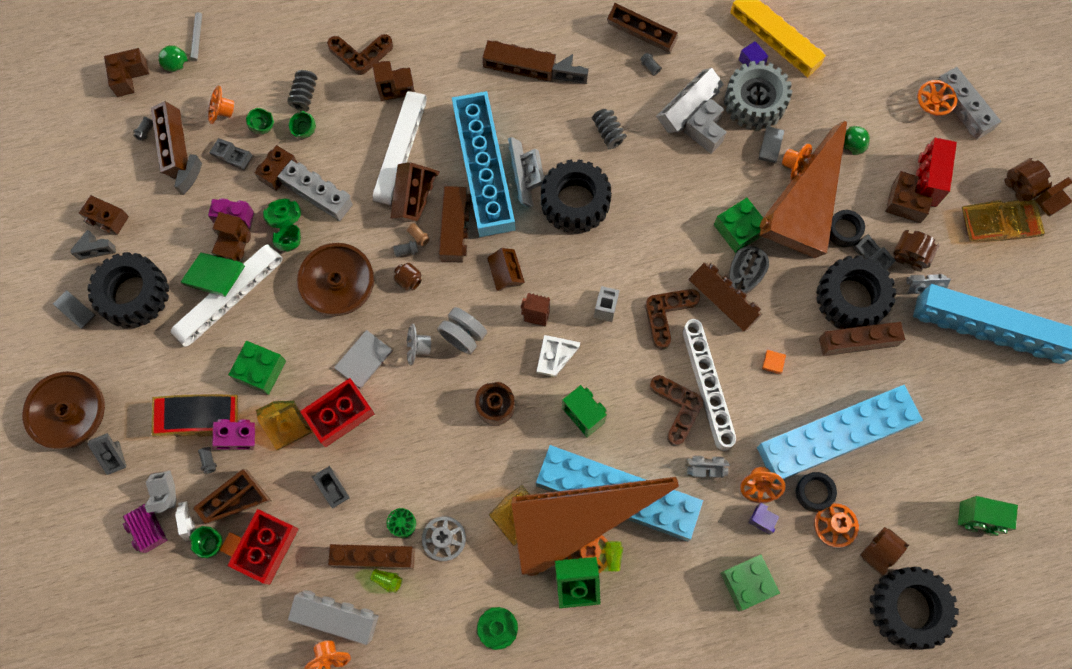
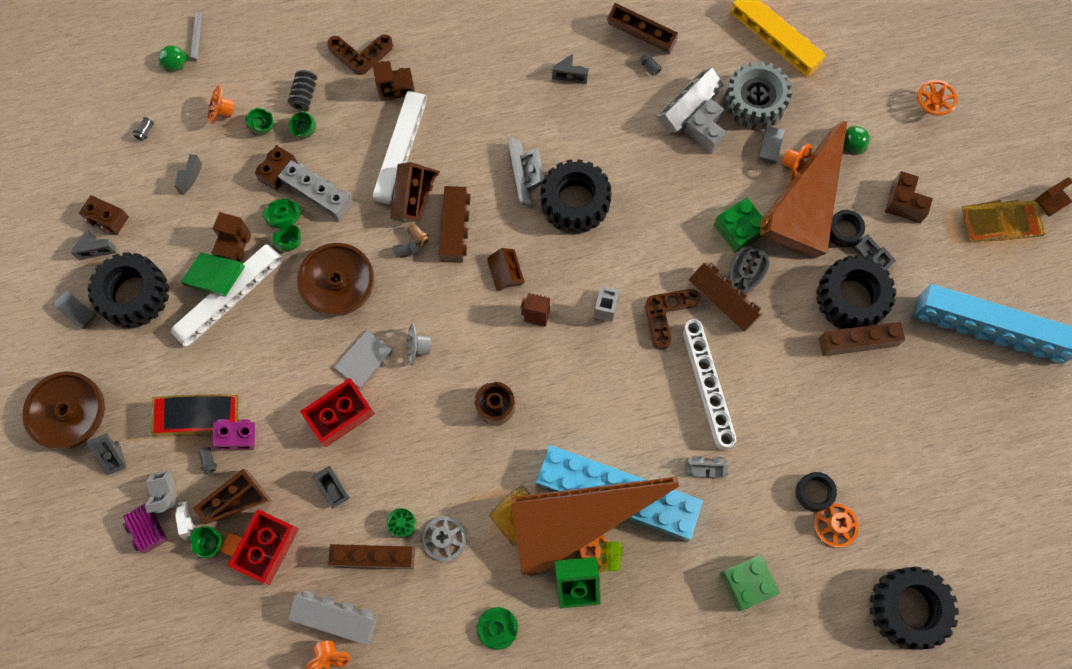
(122, 68): reddish brown brick -> none
(169, 139): reddish brown brick -> none
(230, 154): dark grey slope -> none
(240, 209): magenta brick -> none
(257, 367): green brick -> none
(282, 423): clear yellow slope -> none
(387, 580): clear neon green cone -> none
(407, 276): reddish brown head -> none
(462, 330): light grey wheel -> none
(483, 164): medium azure brick -> none
(518, 60): reddish brown brick -> none
(555, 355): white wing -> none
(584, 410): green brick -> none
(609, 128): dark grey piece -> none
(685, 409): reddish brown beam -> none
(753, 53): dark purple panel -> none
(762, 482): orange wheel -> none
(763, 519): panel -> none
(774, 361): orange tile -> none
(840, 433): medium azure brick -> none
(884, 551): reddish brown brick -> none
(916, 249): reddish brown brick -> none
(919, 283): light grey hinge -> none
(936, 169): red brick -> none
(970, 105): light grey brick -> none
(987, 515): green brick -> none
(1028, 179): reddish brown brick -> none

